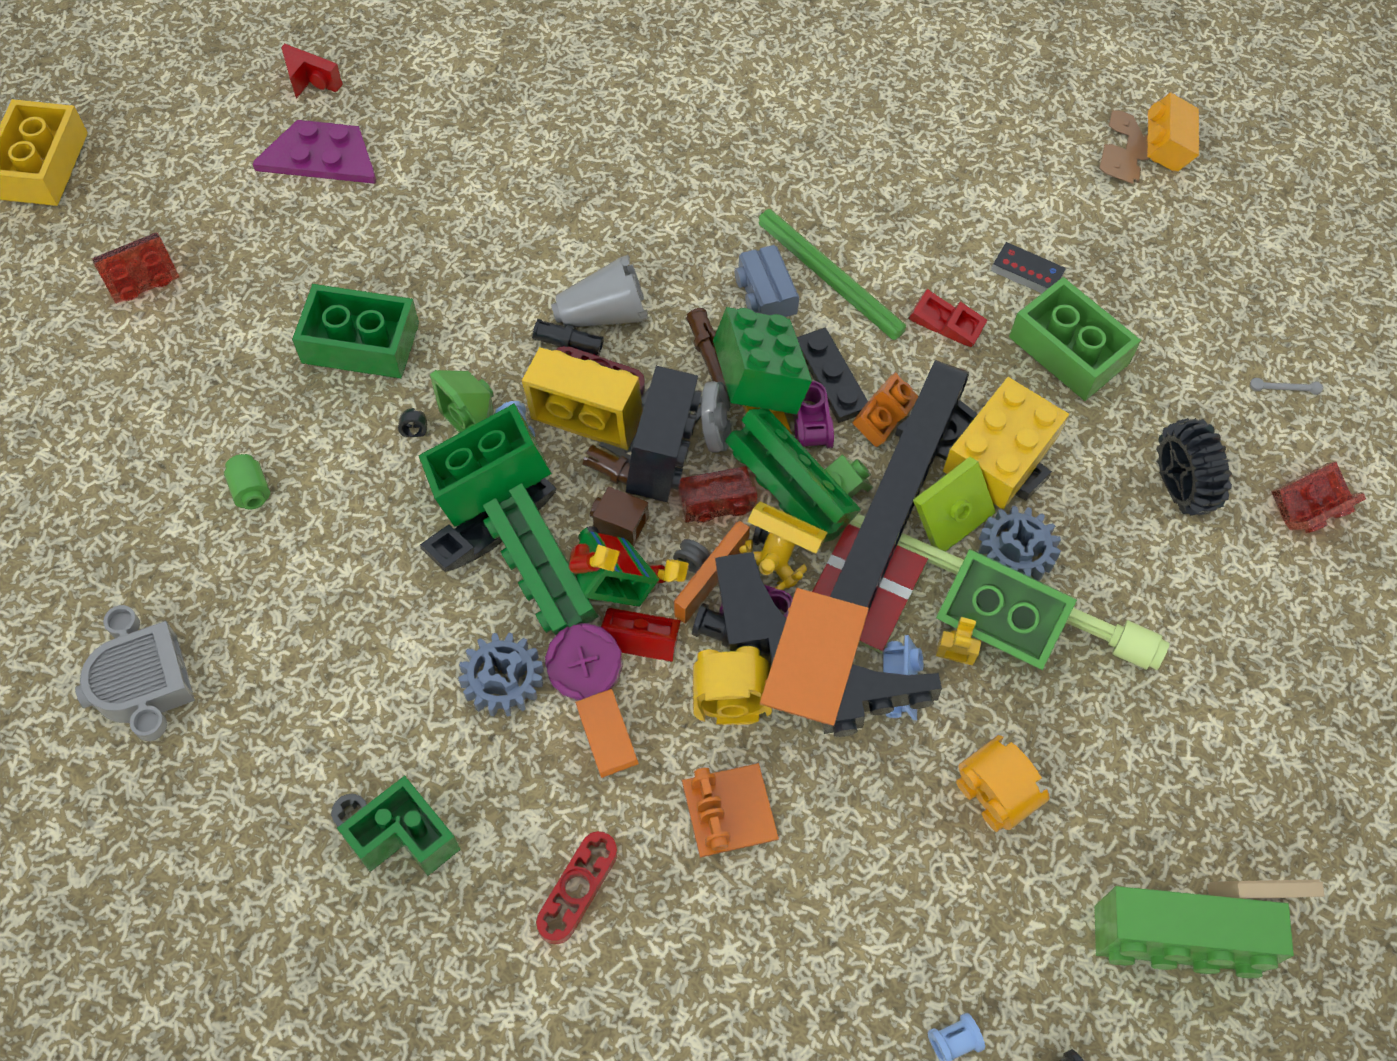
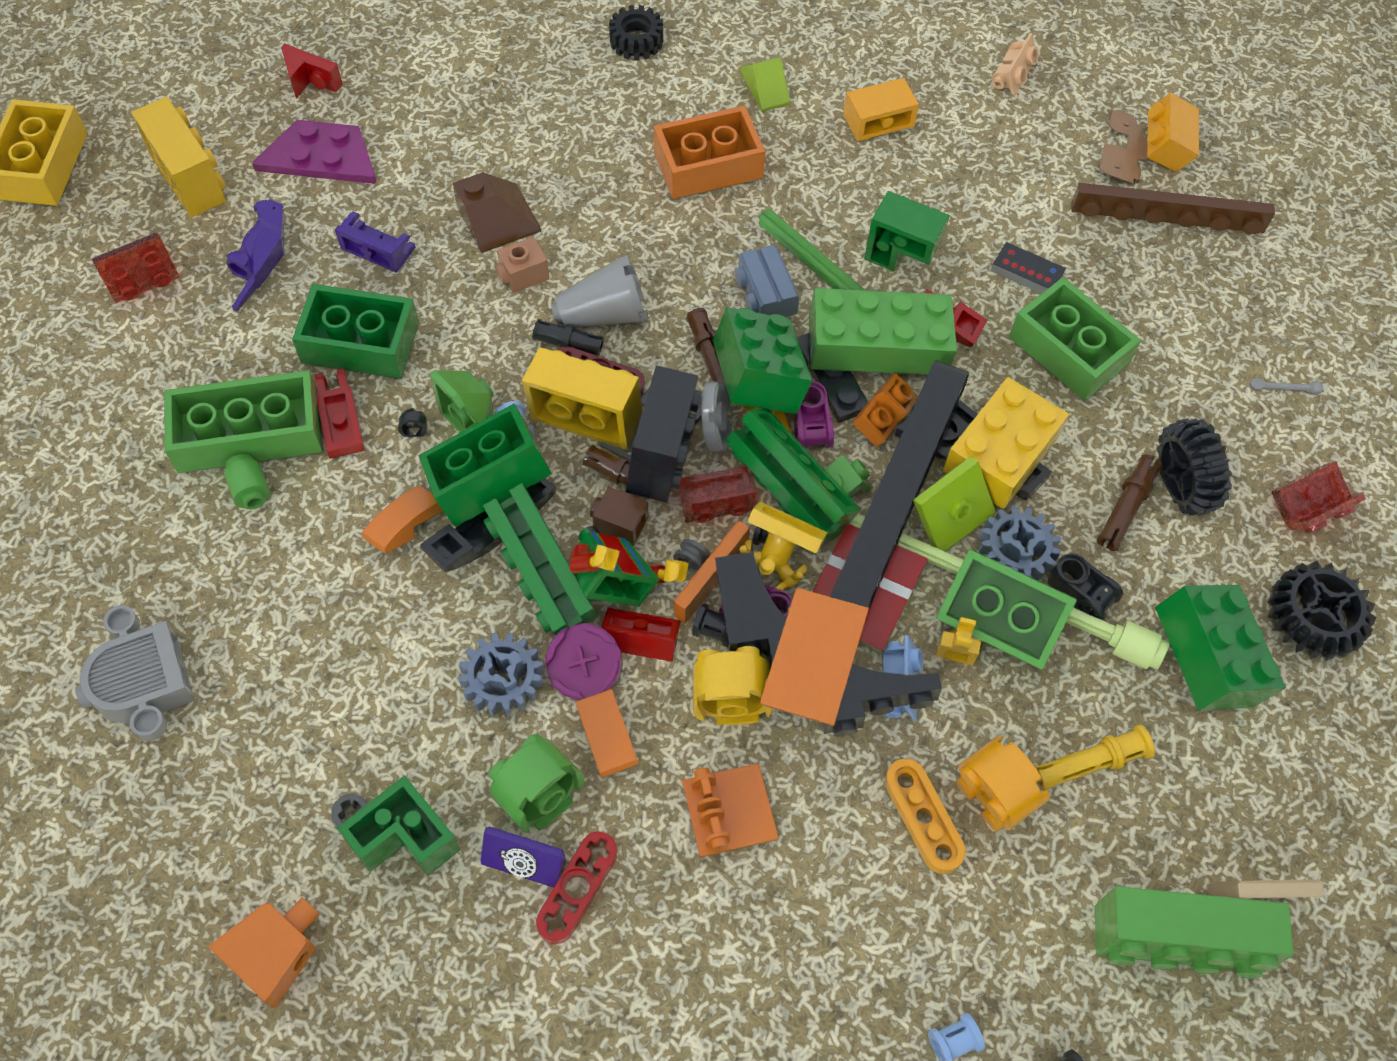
(180, 156): none -> yellow brick
(249, 416): none -> bright green brick
(259, 249): none -> dark purple animal
(268, 949): none -> orange torso
(338, 416): none -> red hinge
(373, 244): none -> dark purple hinge
(396, 522): none -> orange slope
(494, 211): none -> reddish brown slope
(522, 265): none -> nougat brick
(522, 856): none -> dark purple slope
(535, 783): none -> bright green brick
(636, 44): none -> black tyre
(709, 152): none -> orange brick
(767, 83): none -> lime slope
(880, 109): none -> light orange brick
(880, 331): none -> bright green brick
(904, 229): none -> green brick
(923, 798): none -> light orange plate
(1016, 65): none -> light nougat hinge
(1086, 586): none -> black piece
(1110, 753): none -> yellow pin
(1134, 492): none -> reddish brown pin
(1172, 208): none -> reddish brown plate
(1219, 647): none -> green brick
(1319, 628): none -> black gear

